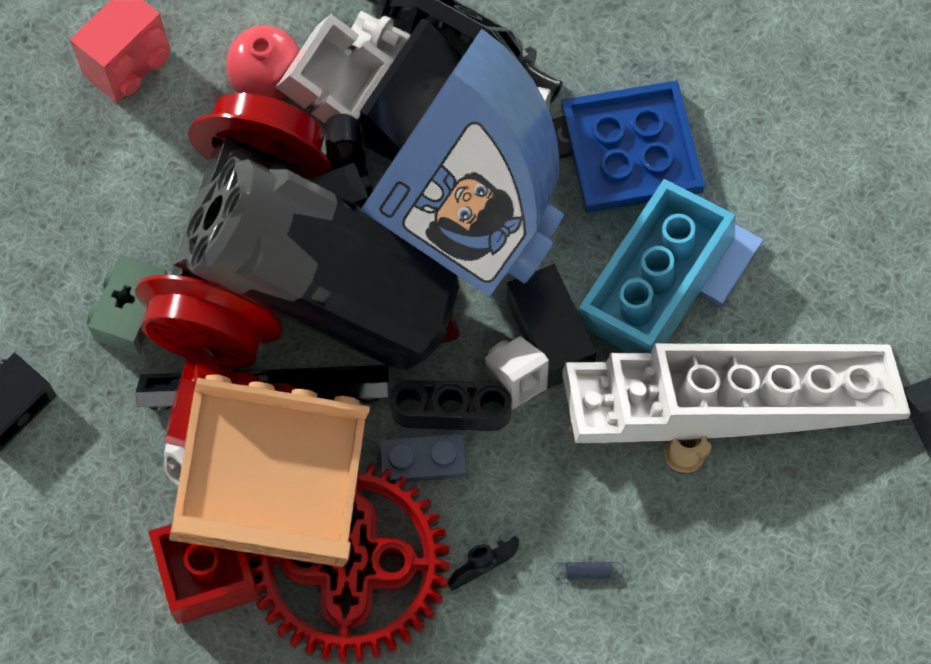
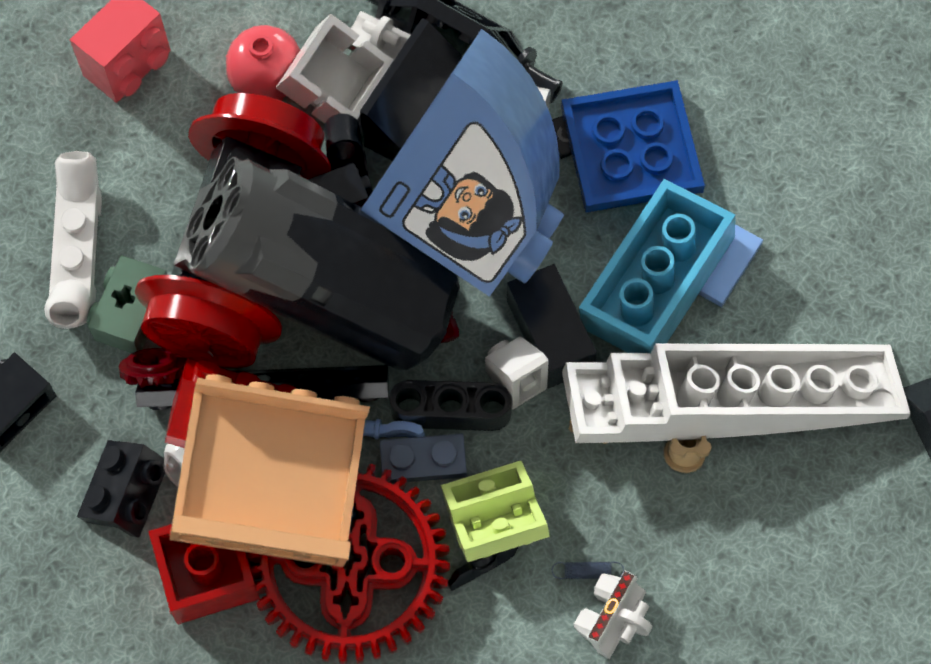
(74, 240): none -> white plate
(123, 487): none -> black bracket
(151, 367): none -> dark red gear
(393, 429): none -> light blue piece
(494, 511): none -> yellowish green brick
(620, 617): none -> white hips

